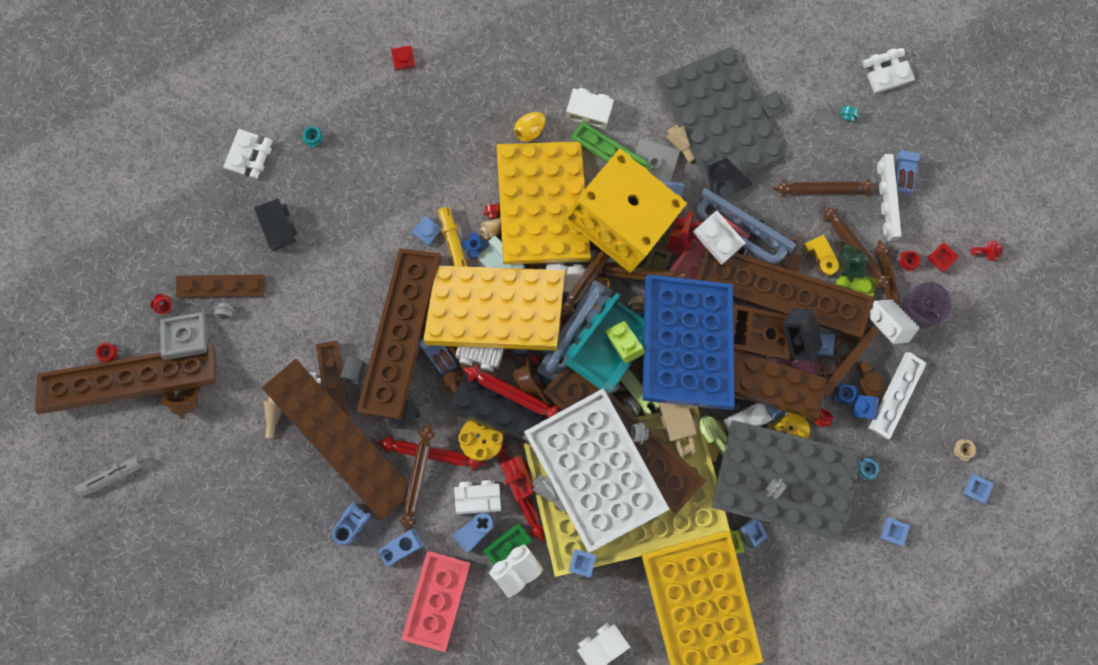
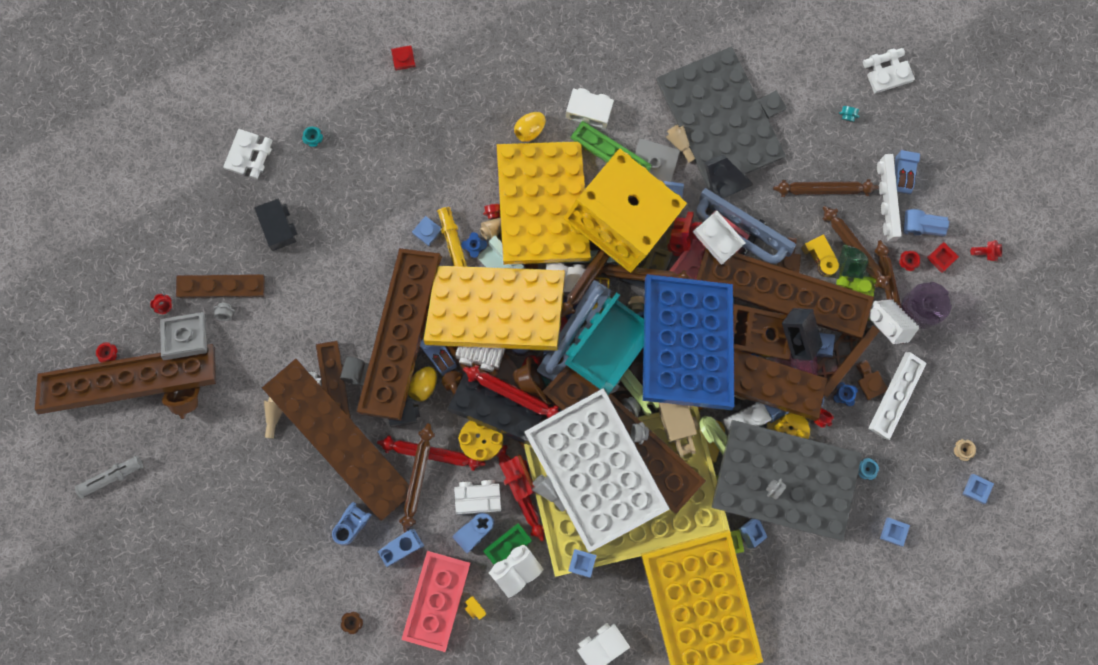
(351, 629): none -> reddish brown plate
(422, 384): none -> yellow animal
(474, 608): none -> yellow plate
(625, 342): lime plate -> none
(865, 407): blue plate -> none
(920, 223): none -> medium blue piece

